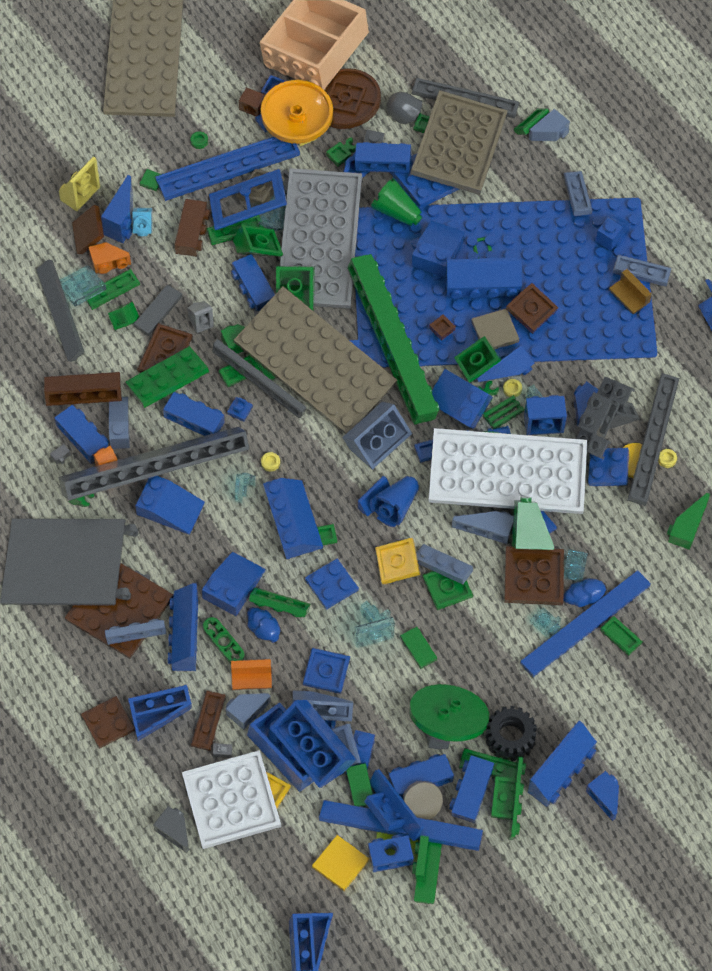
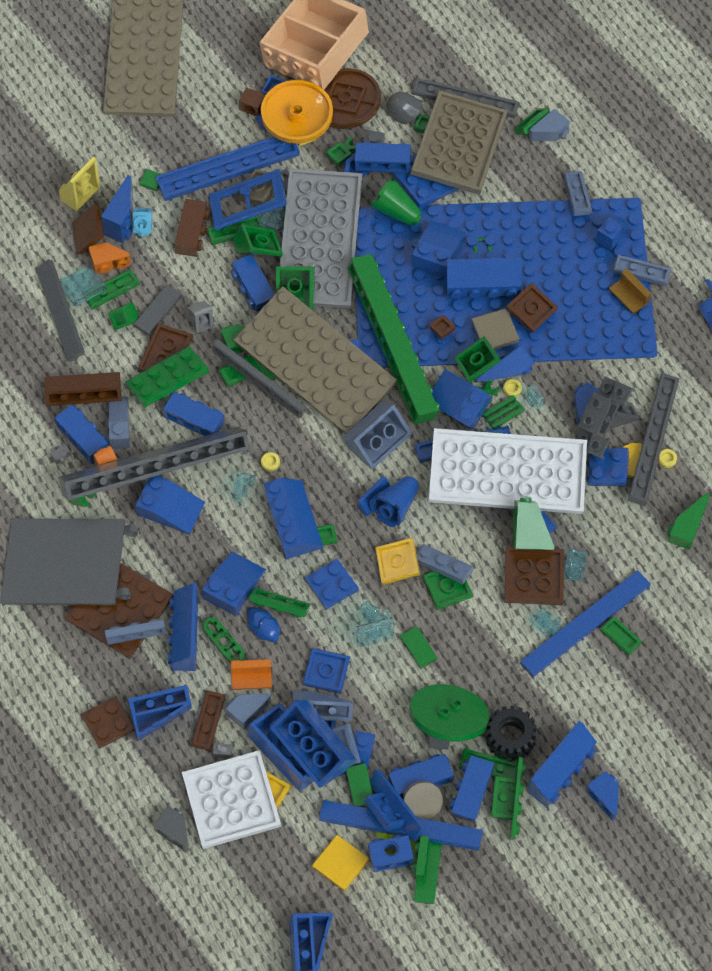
(199, 140): green tile -> none
(240, 409): blue tile -> none
(489, 525): sand blue slope -> none
(545, 415): blue brick -> none
(584, 592): blue arm -> none

